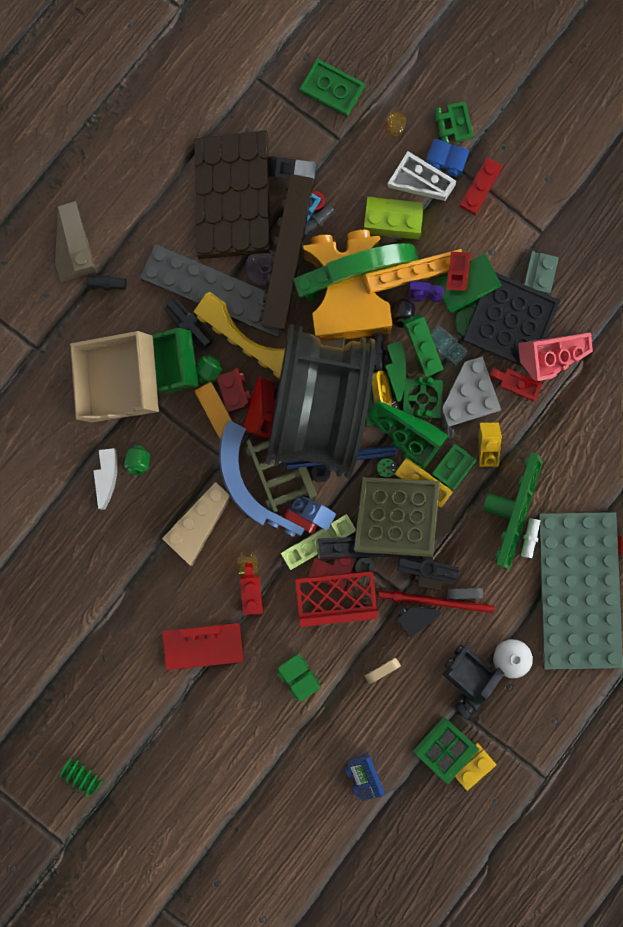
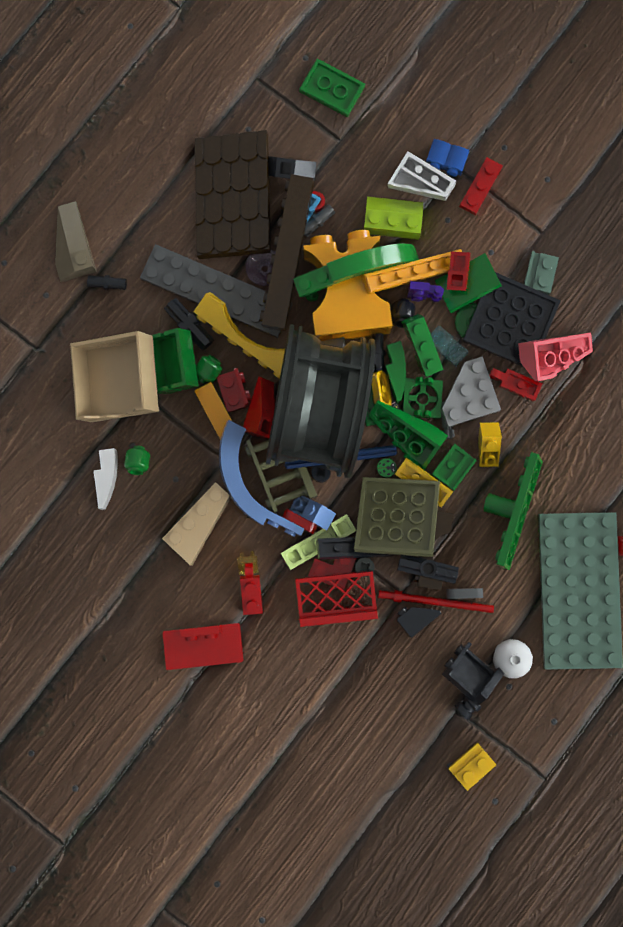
(80, 777): green piece -> none
(302, 686): green piece -> none
(365, 777): blue slope -> none
(382, 670): tan beam -> none
(394, 119): clear yellow wheel -> none
(446, 750): green piece -> none
(459, 120): green plate -> none
(530, 538): white pin -> none

